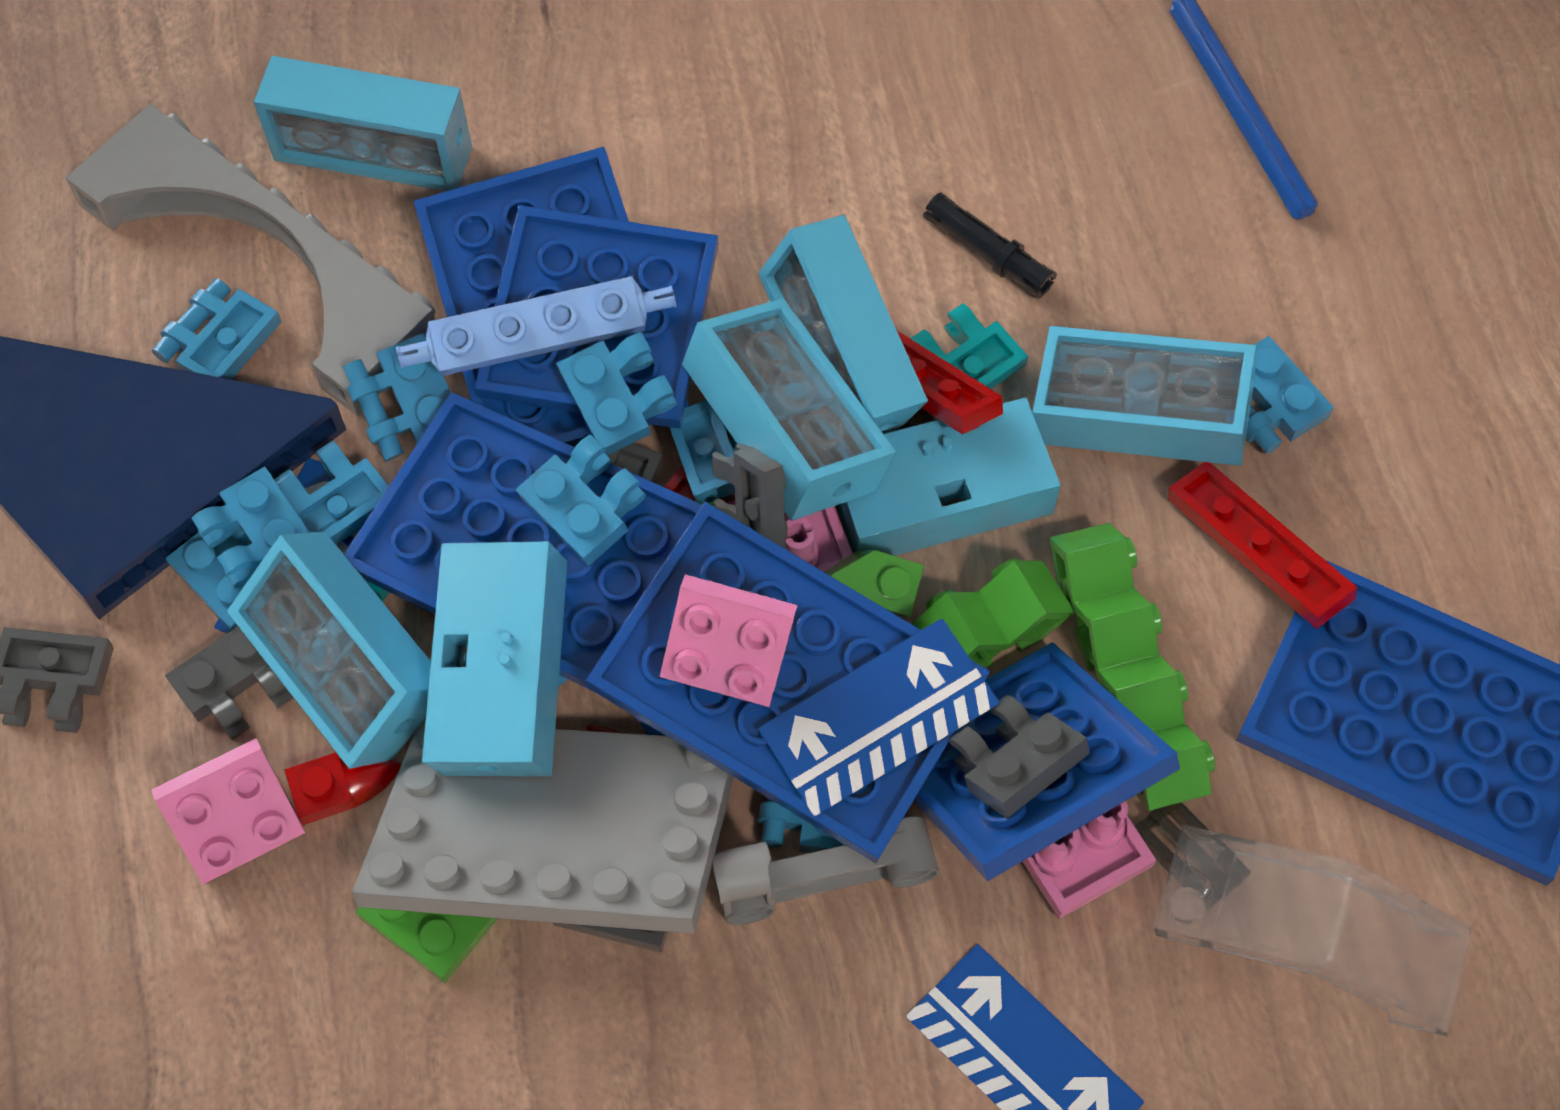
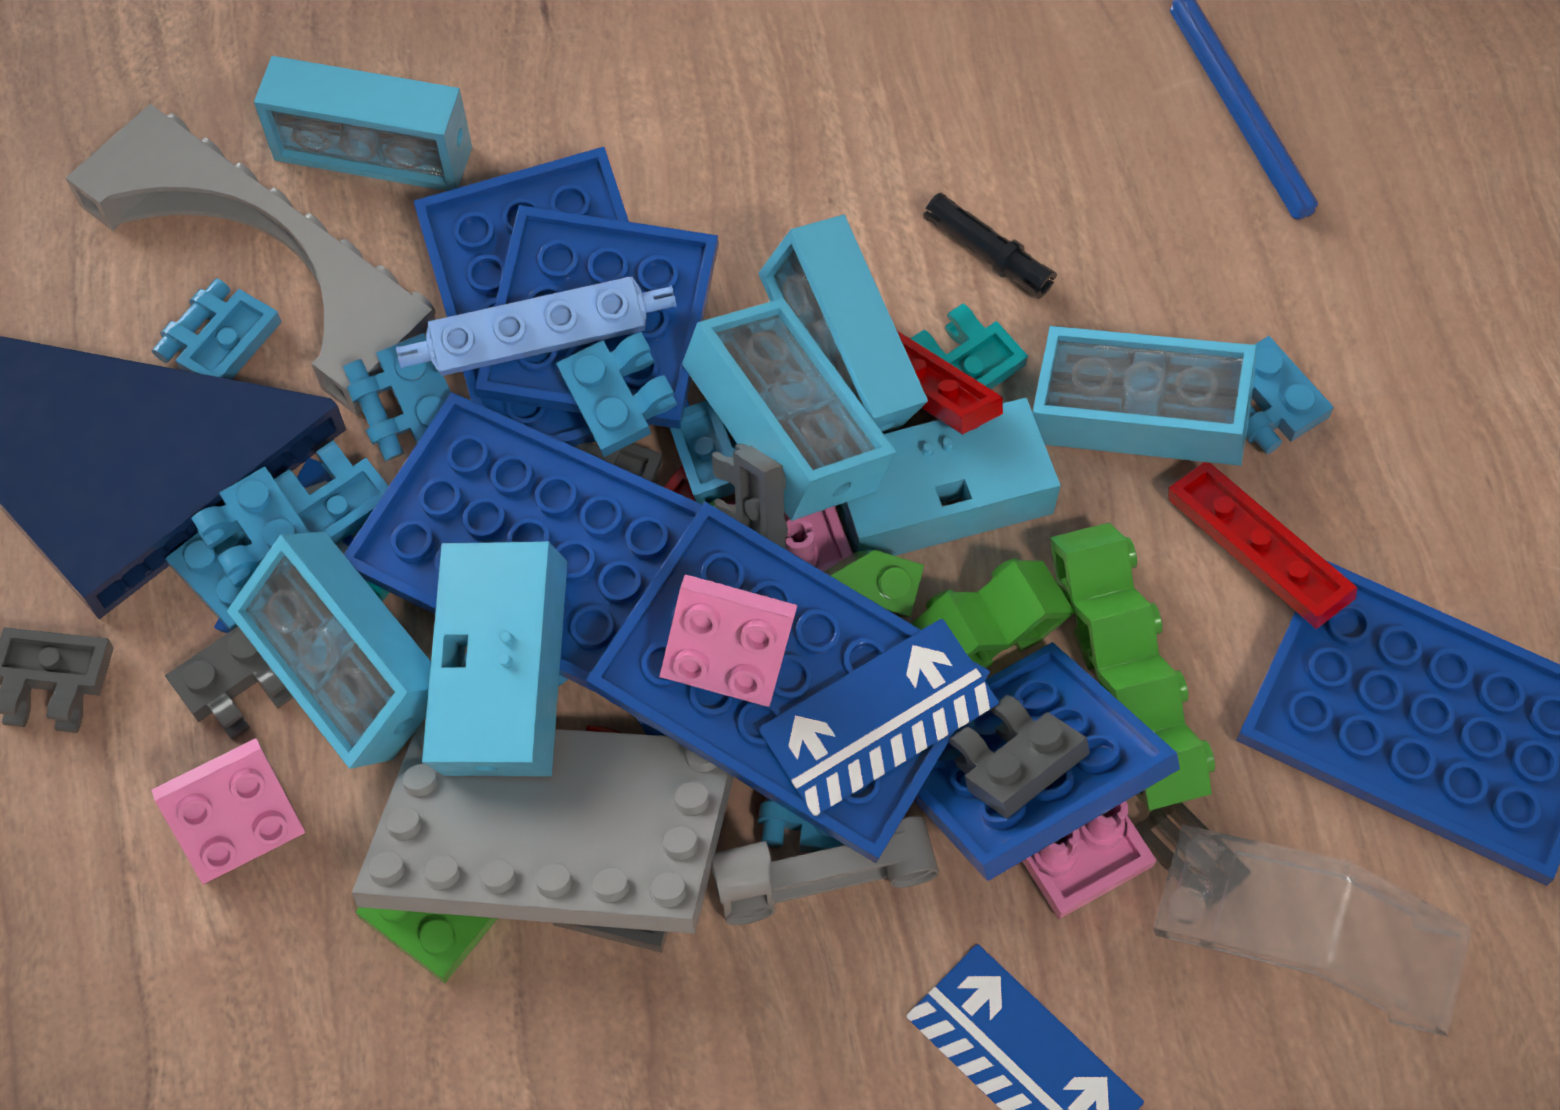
(330, 787): red plate -> none
(572, 509): dark azure plate -> none

